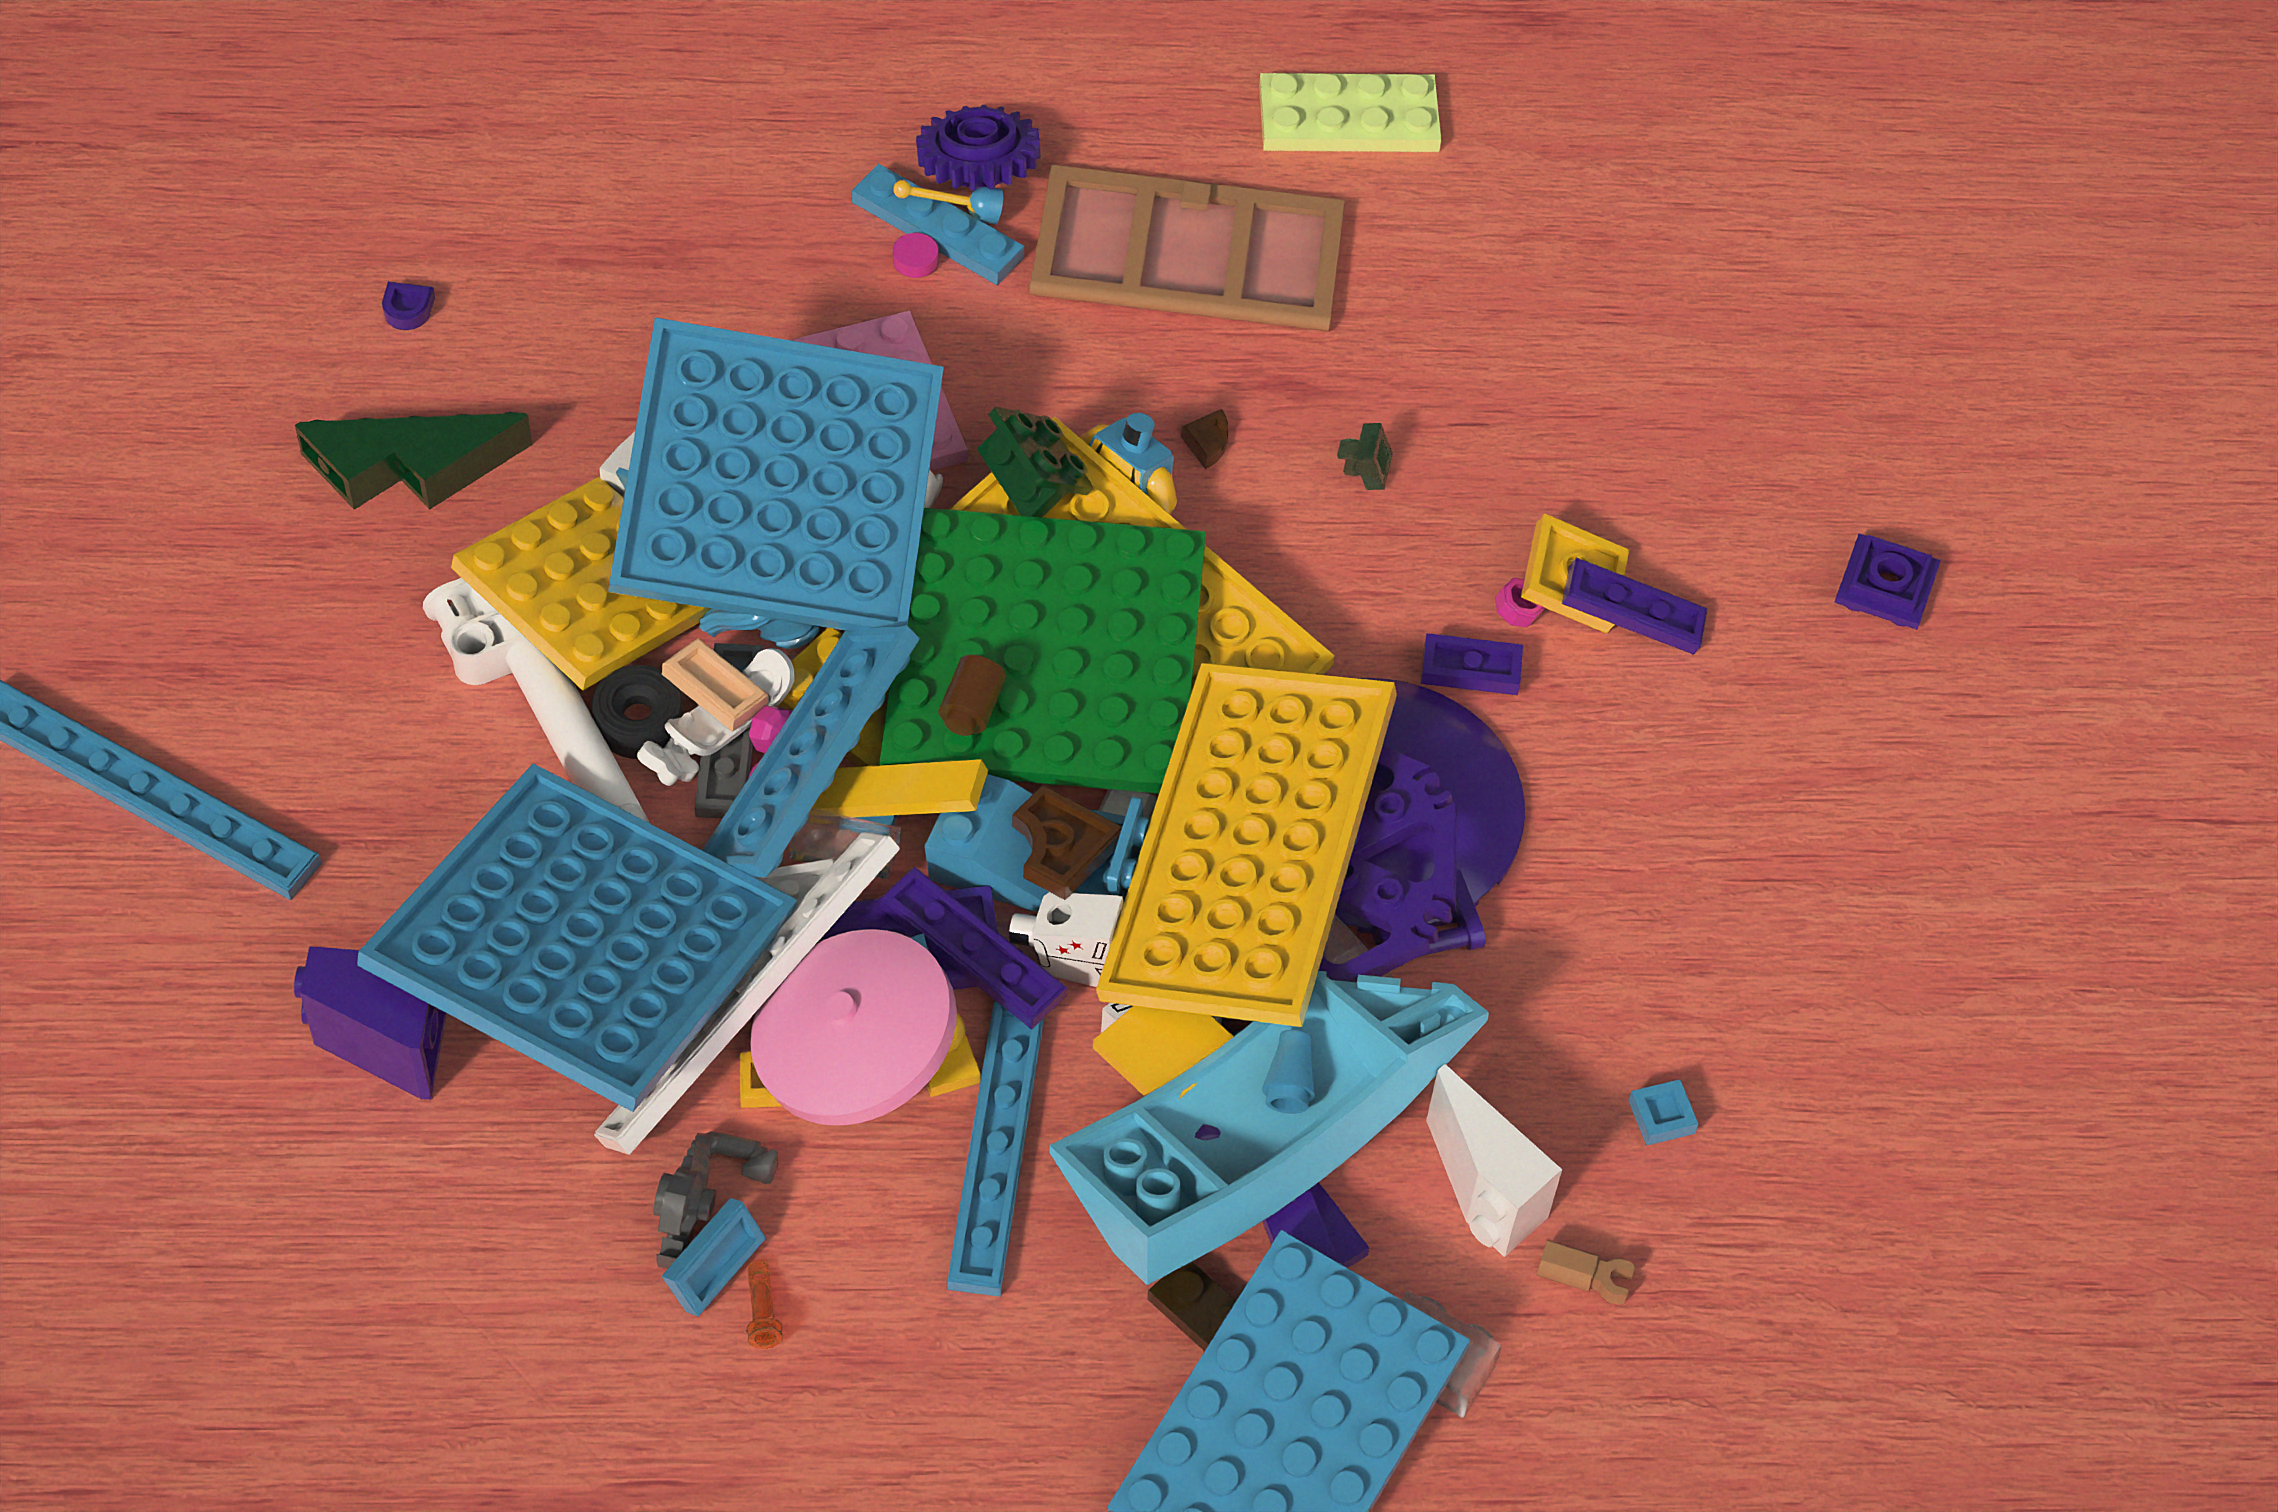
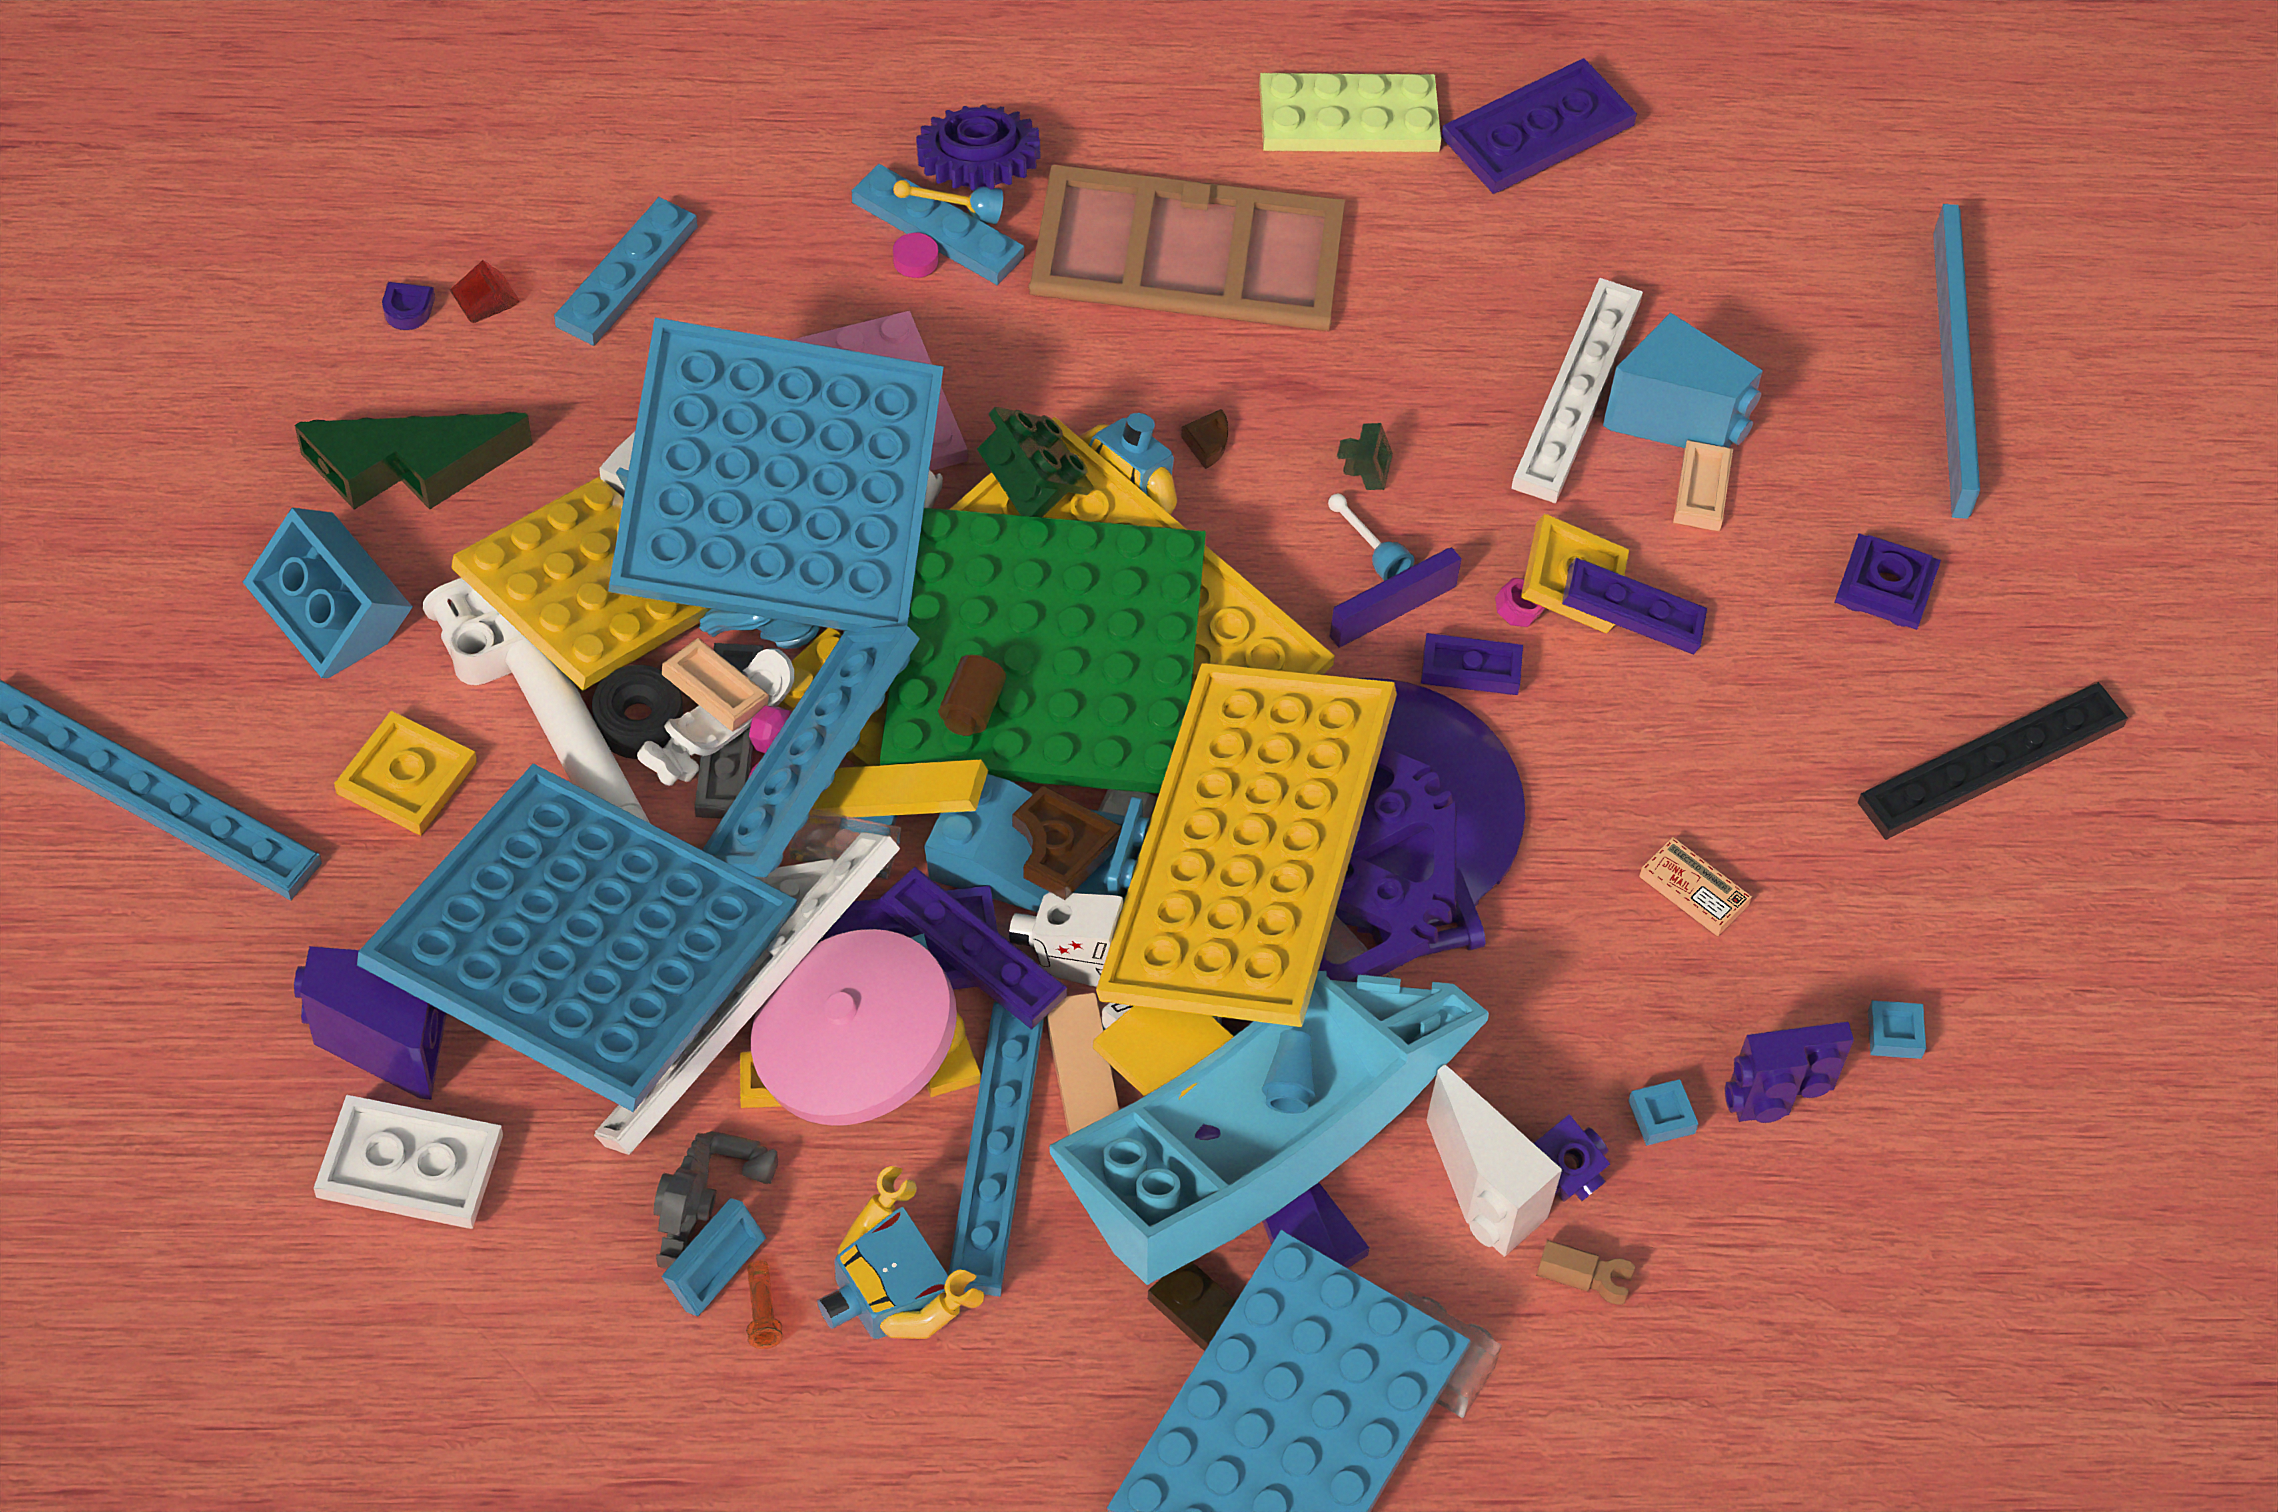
(326, 591): none -> dark azure slope
(405, 773): none -> yellow tile
(408, 1161): none -> white plate
(484, 293): none -> clear red slope
(625, 271): none -> dark azure plate
(892, 1274): none -> torso
(1081, 1072): none -> light nougat tile
(1388, 557): none -> dark azure hinge
(1395, 597): none -> dark purple tile
(1538, 125): none -> dark purple plate
(1577, 391): none -> white plate
(1586, 1150): none -> dark purple brick
(1683, 389): none -> dark azure slope
(1695, 886): none -> light nougat tile
(1703, 485): none -> light nougat tile
(1783, 1065): none -> dark purple plate
(1896, 1029): none -> dark azure plate
(1956, 362): none -> dark azure tile
(1991, 760): none -> black tile

